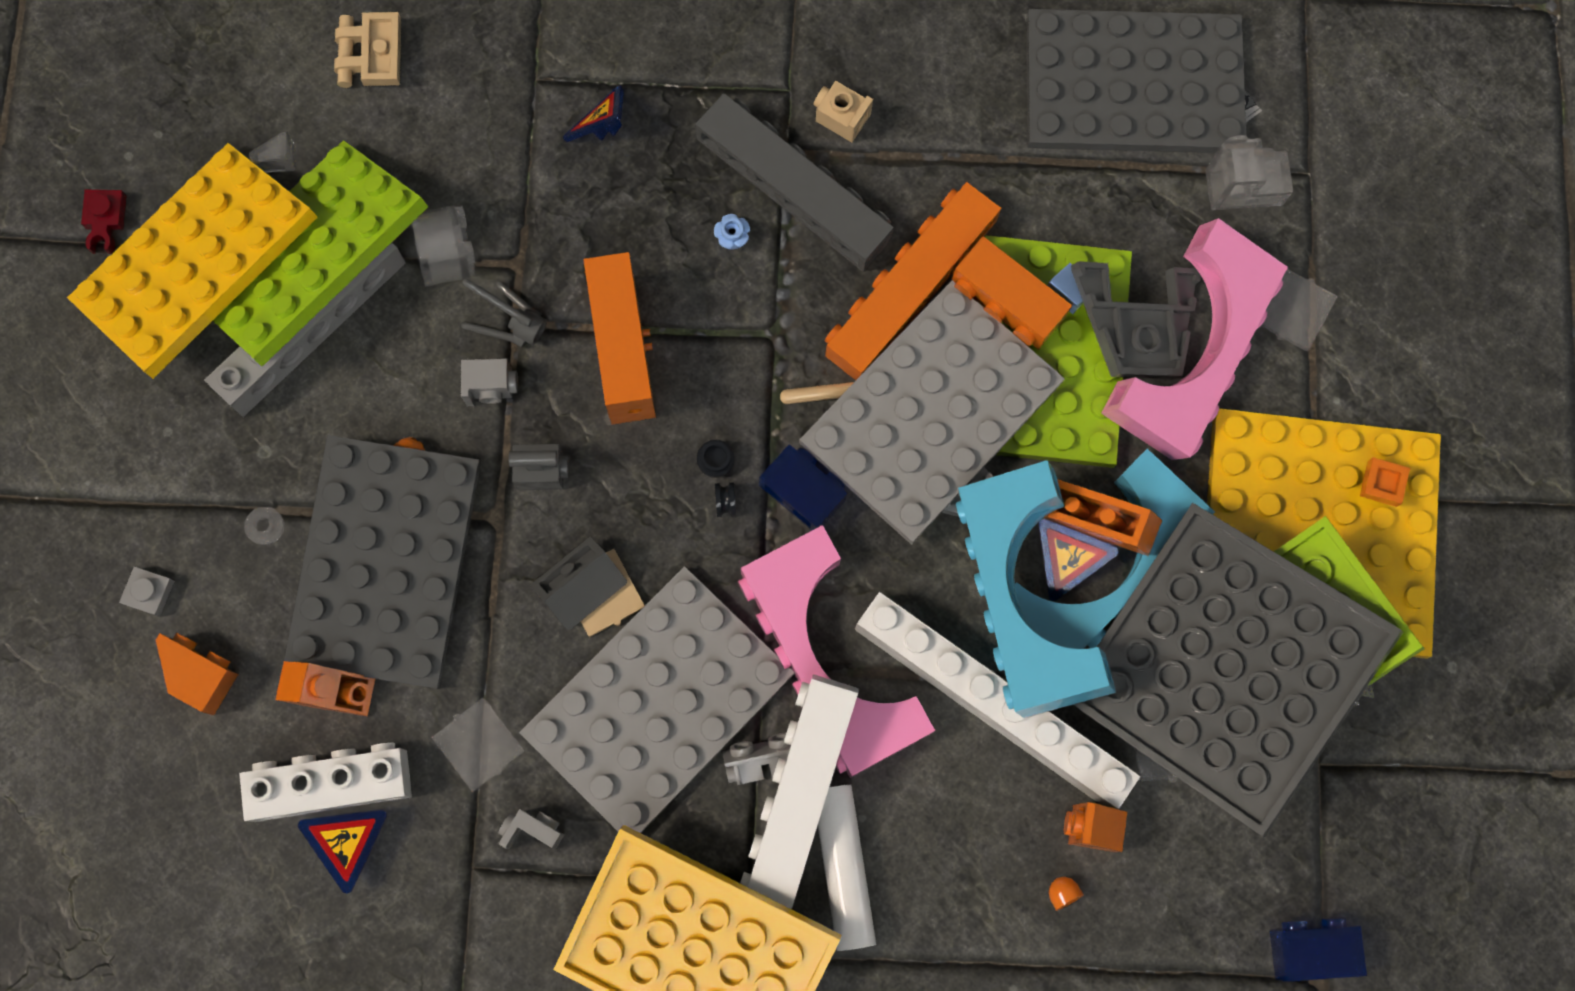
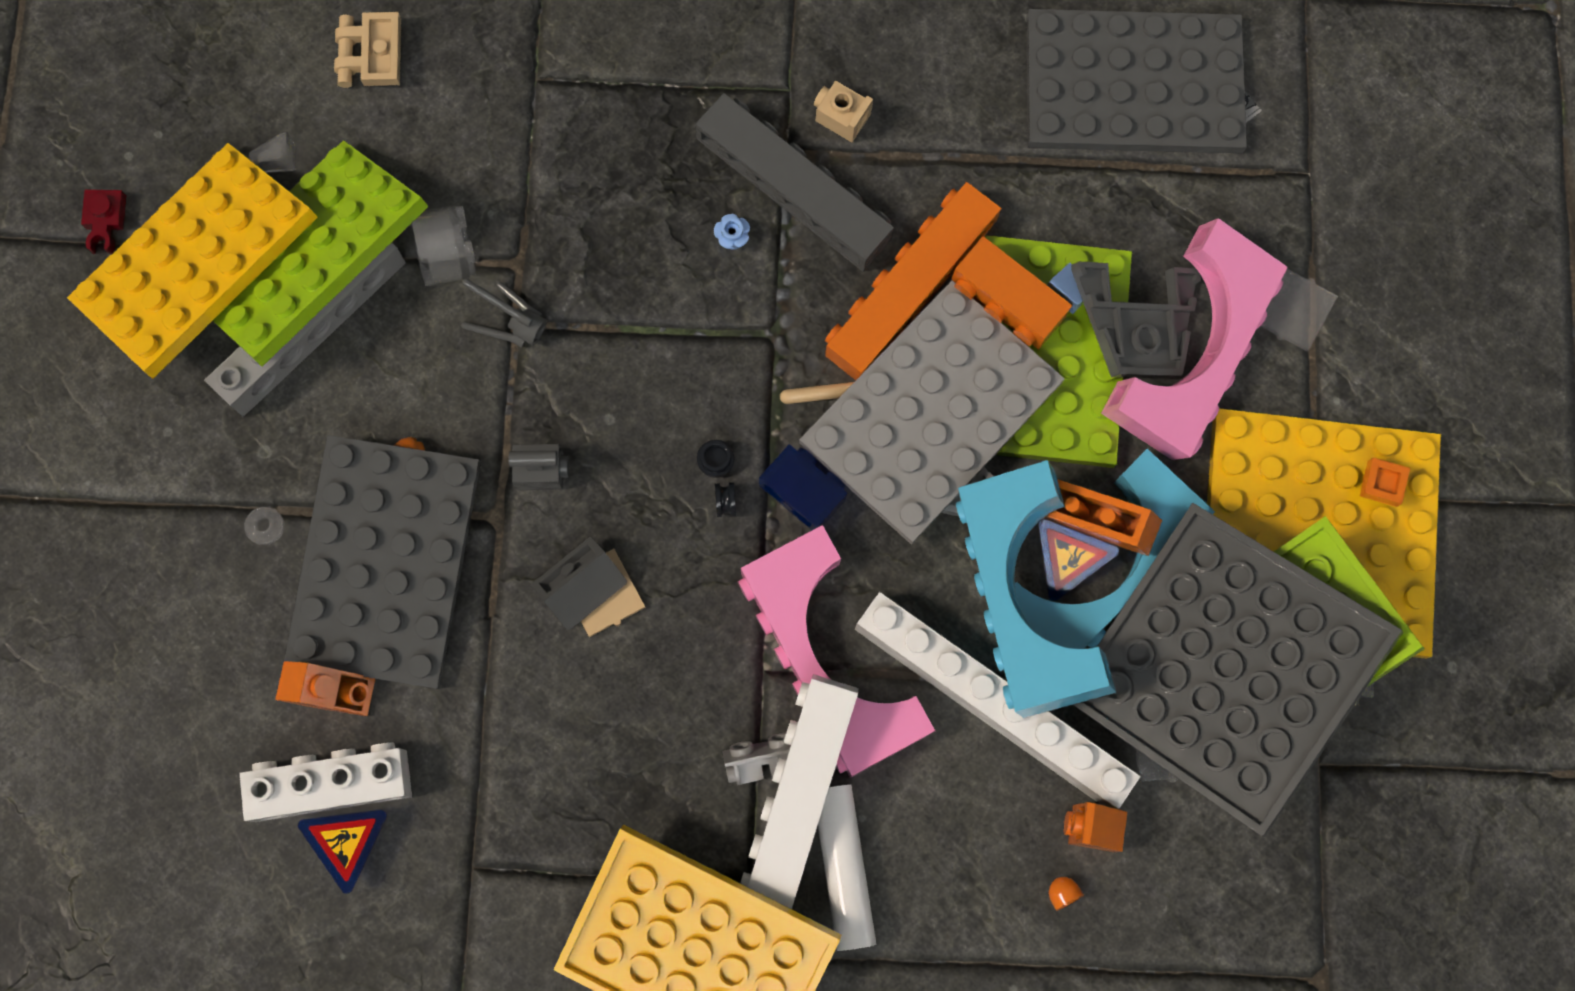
(146, 591): light grey plate -> none
(192, 676): orange slope -> none
(478, 744): clear piece -> none
(487, 381): light grey brick -> none
(540, 827): light grey bracket -> none
(601, 118): clear blue piece -> none
(619, 338): orange brick -> none
(657, 703): light grey plate -> none
(1248, 175): clear brick -> none
(1317, 952): clear blue brick -> none

